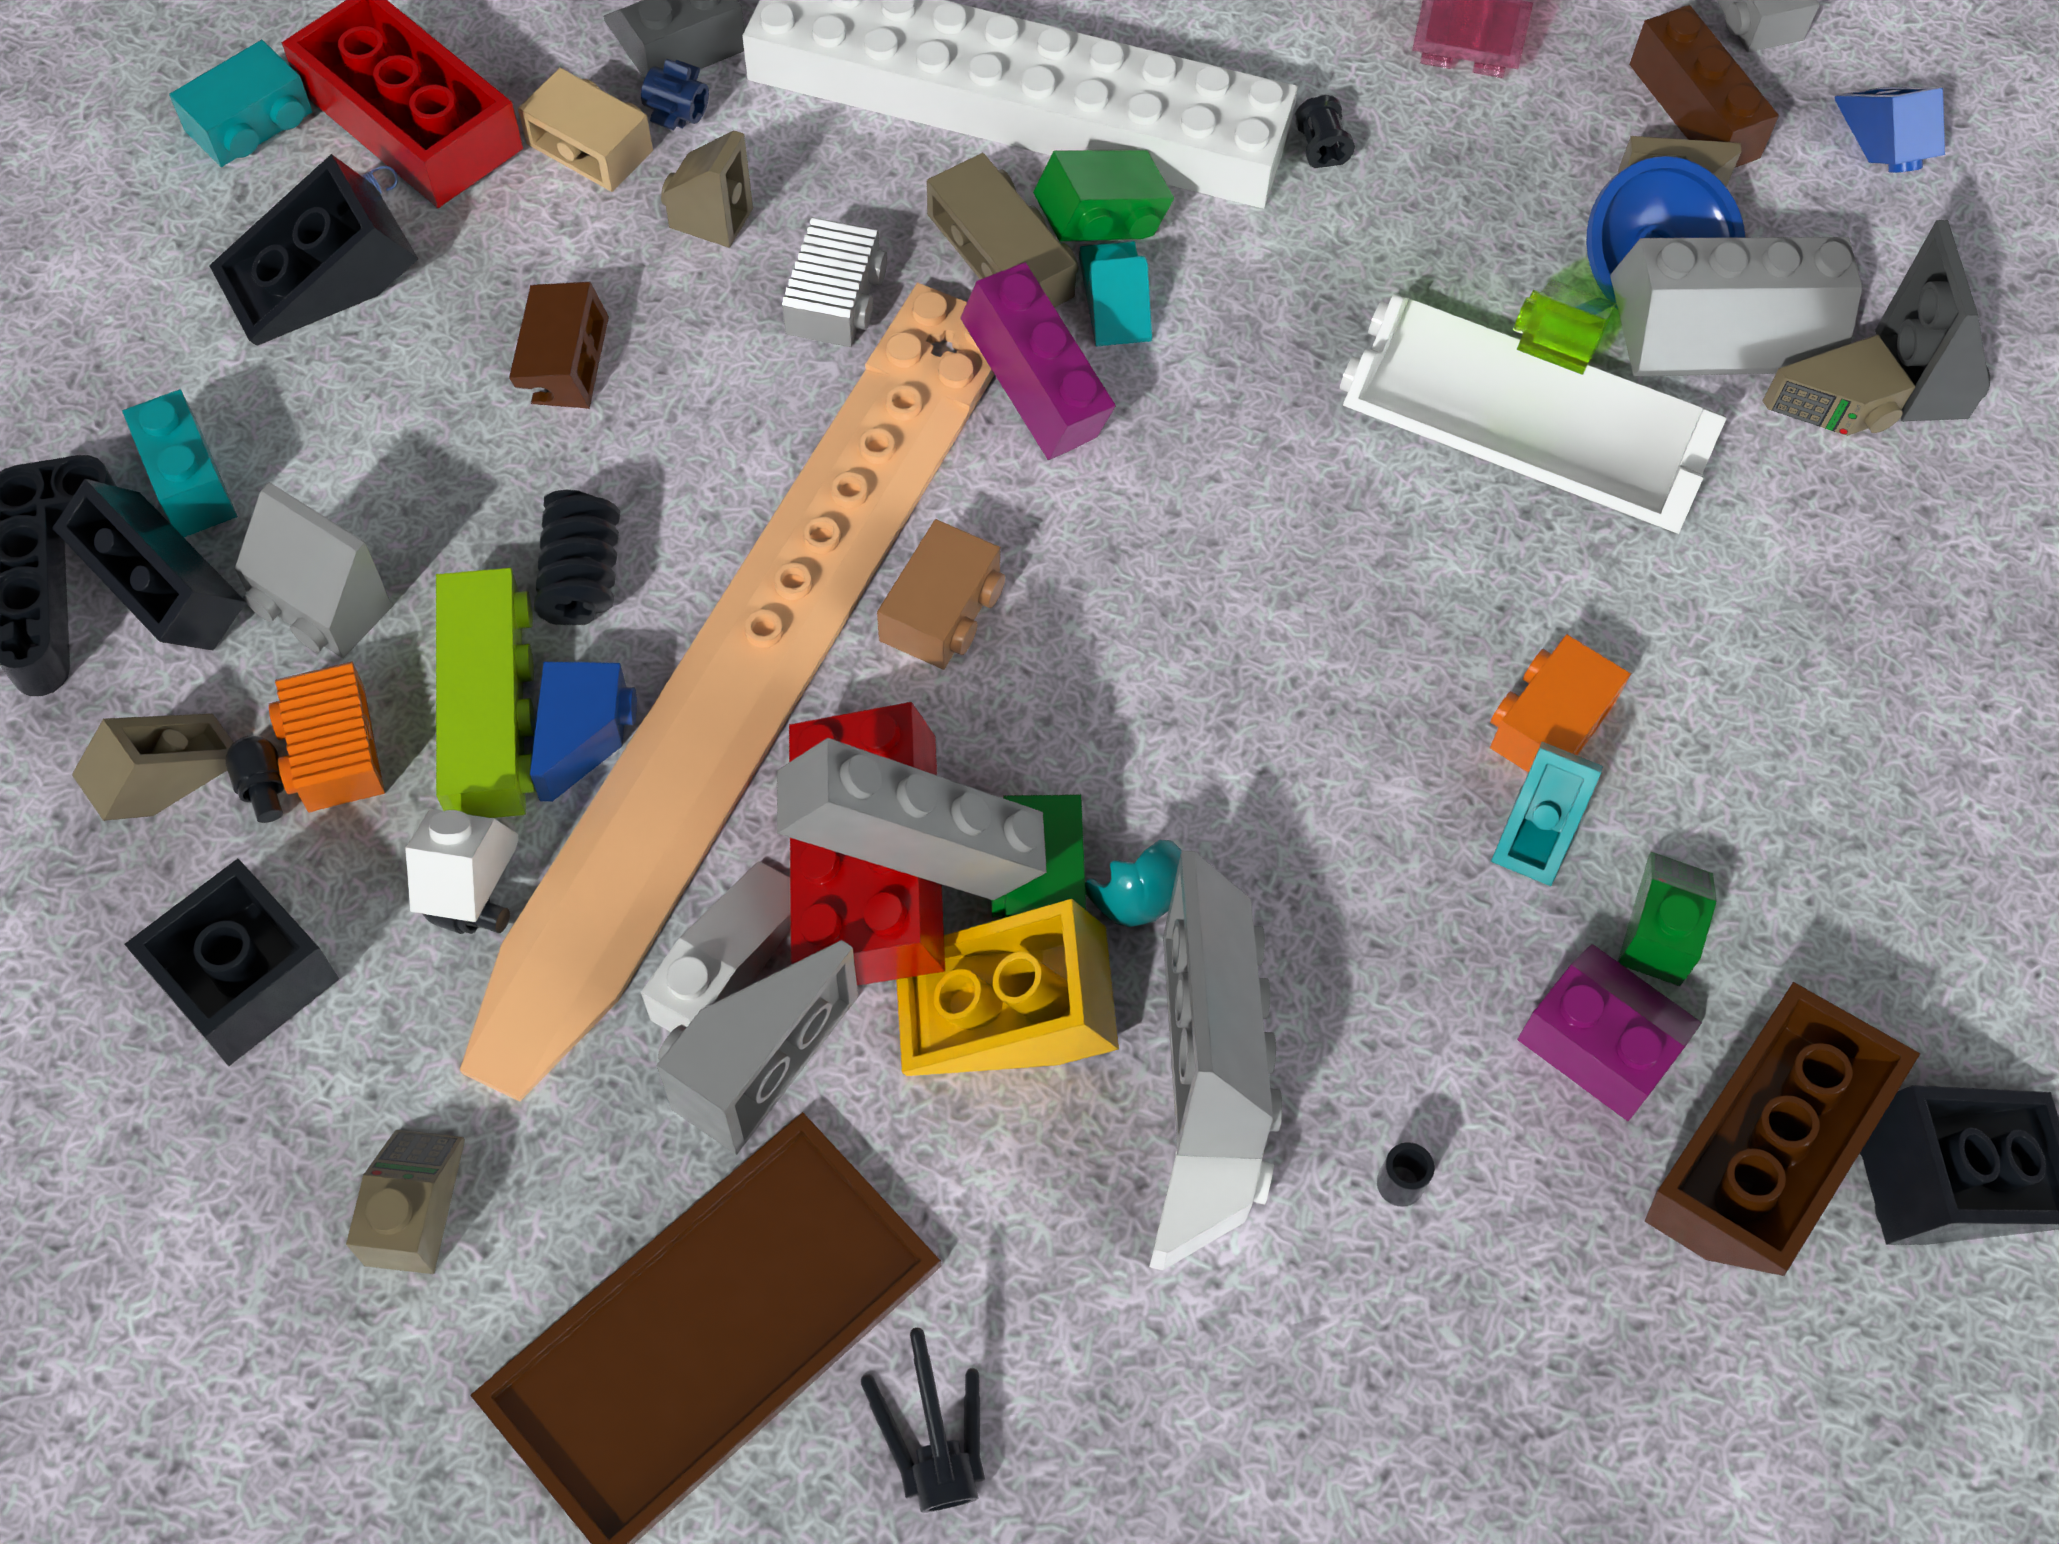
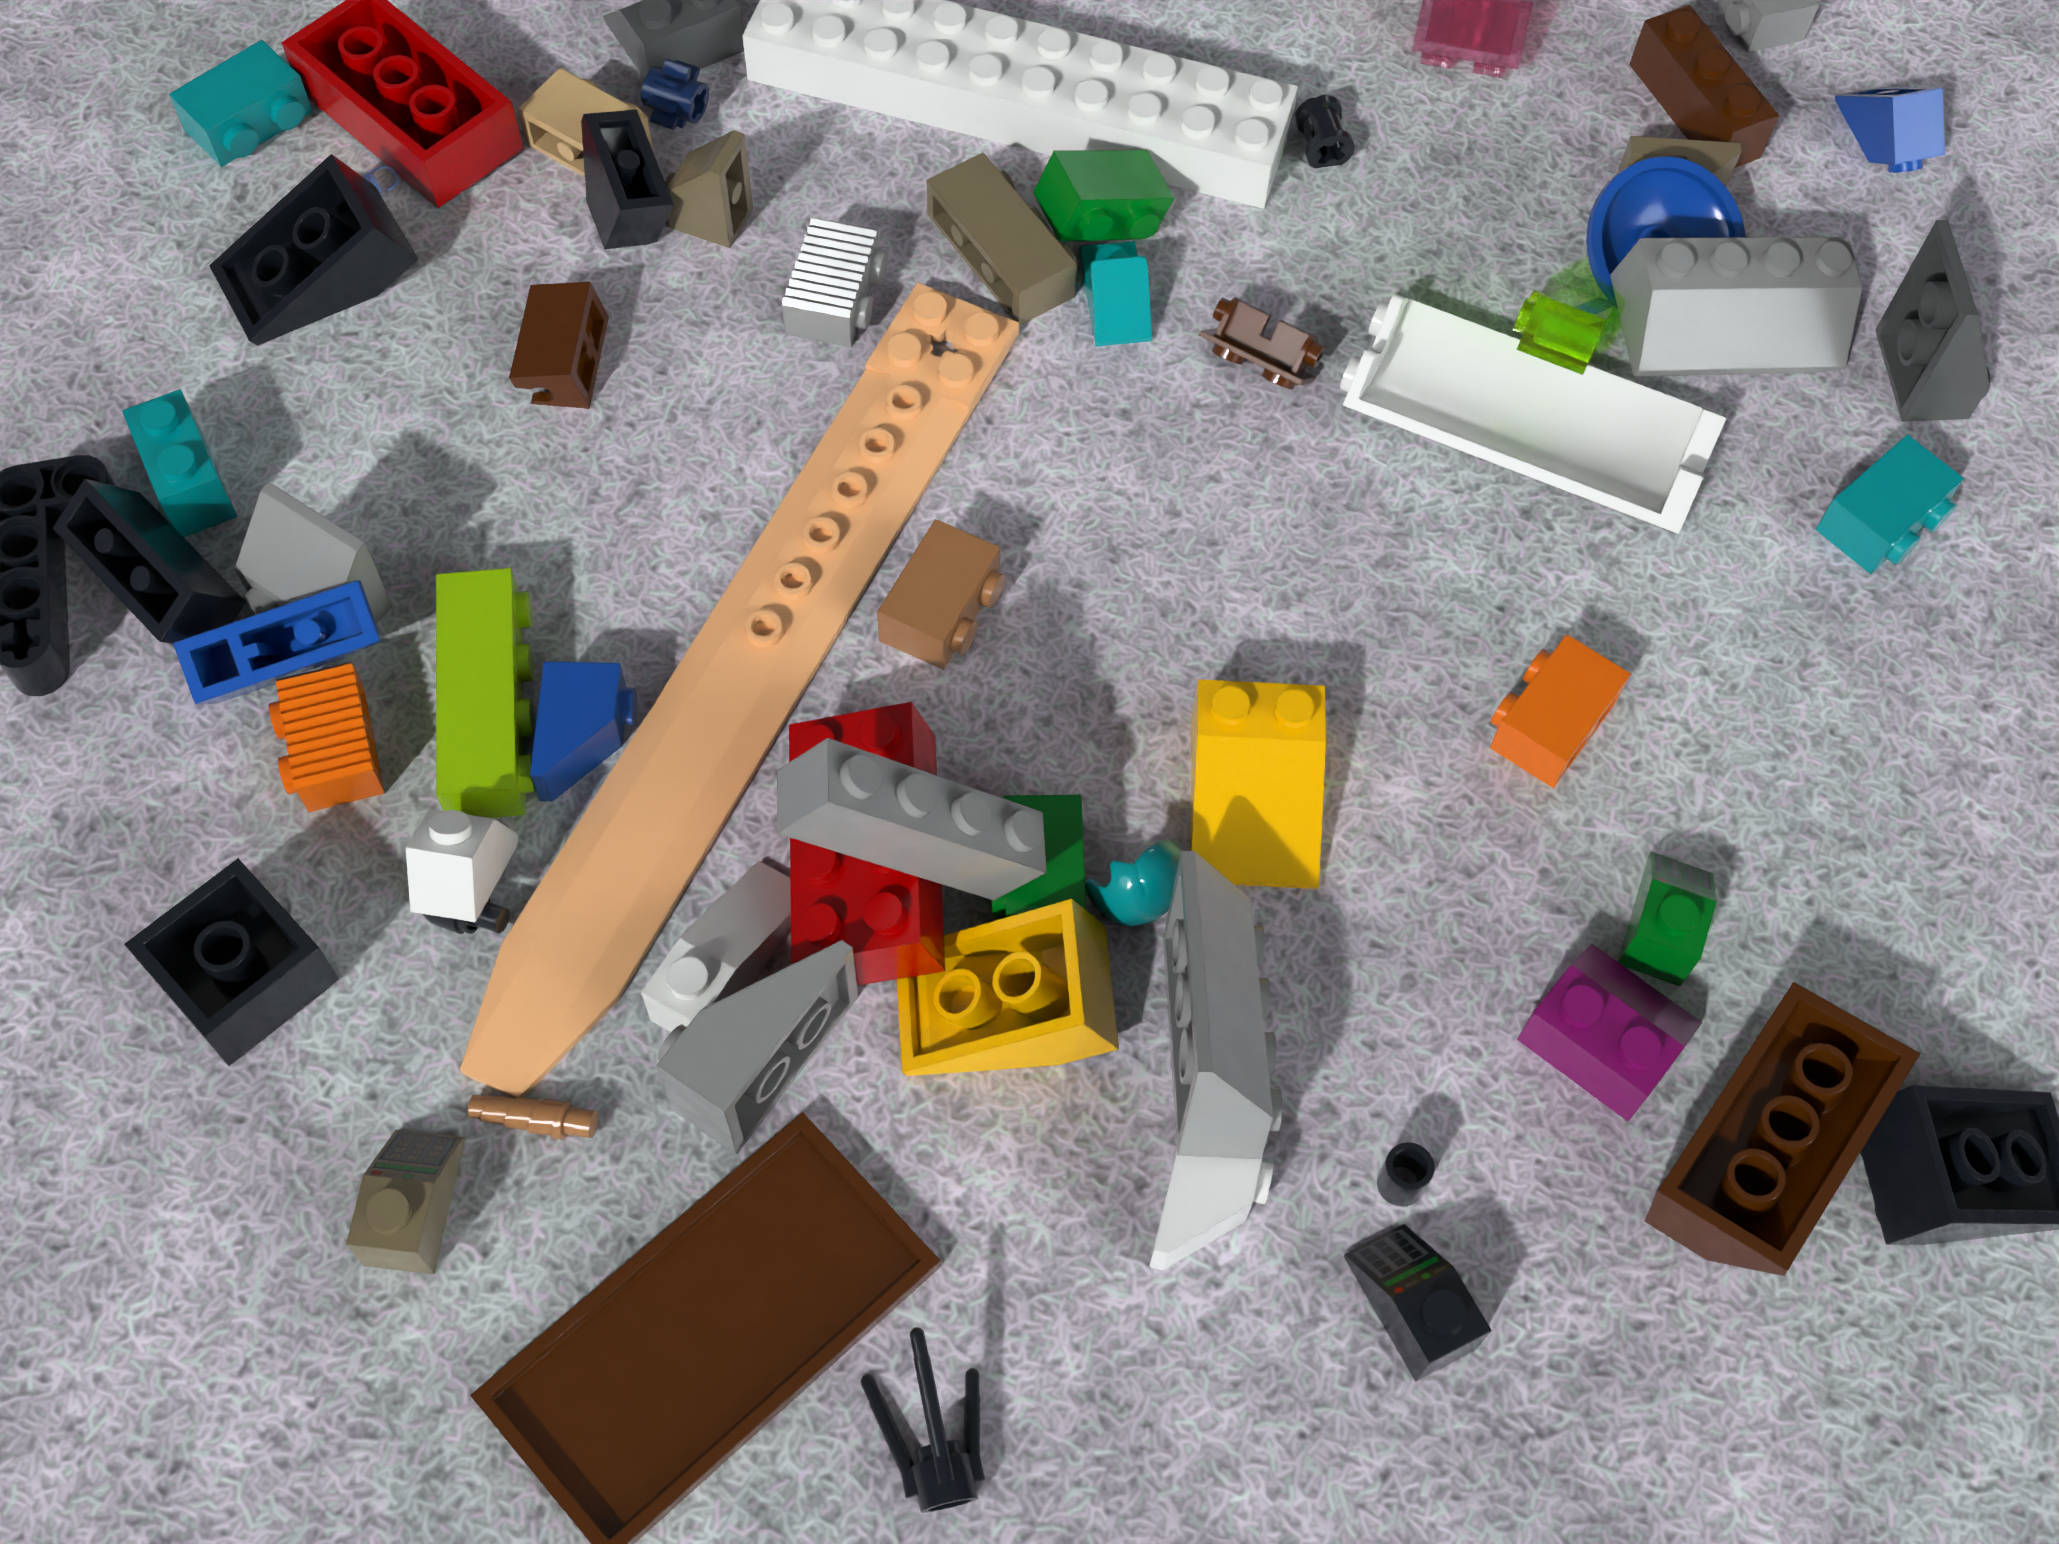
(150, 762): dark tan slope -> none
(256, 776): black cylinder -> none
(277, 644): none -> blue slope
(536, 1116): none -> medium nougat animal
(576, 557): black piece -> none
(623, 180): none -> black slope
(1037, 360): magenta brick -> none
(1242, 338): none -> hinge
(1258, 781): none -> yellow slope
(1418, 1300): none -> black slope
(1546, 813): teal slope -> none
(1843, 388): dark tan slope -> none
(1890, 504): none -> teal brick

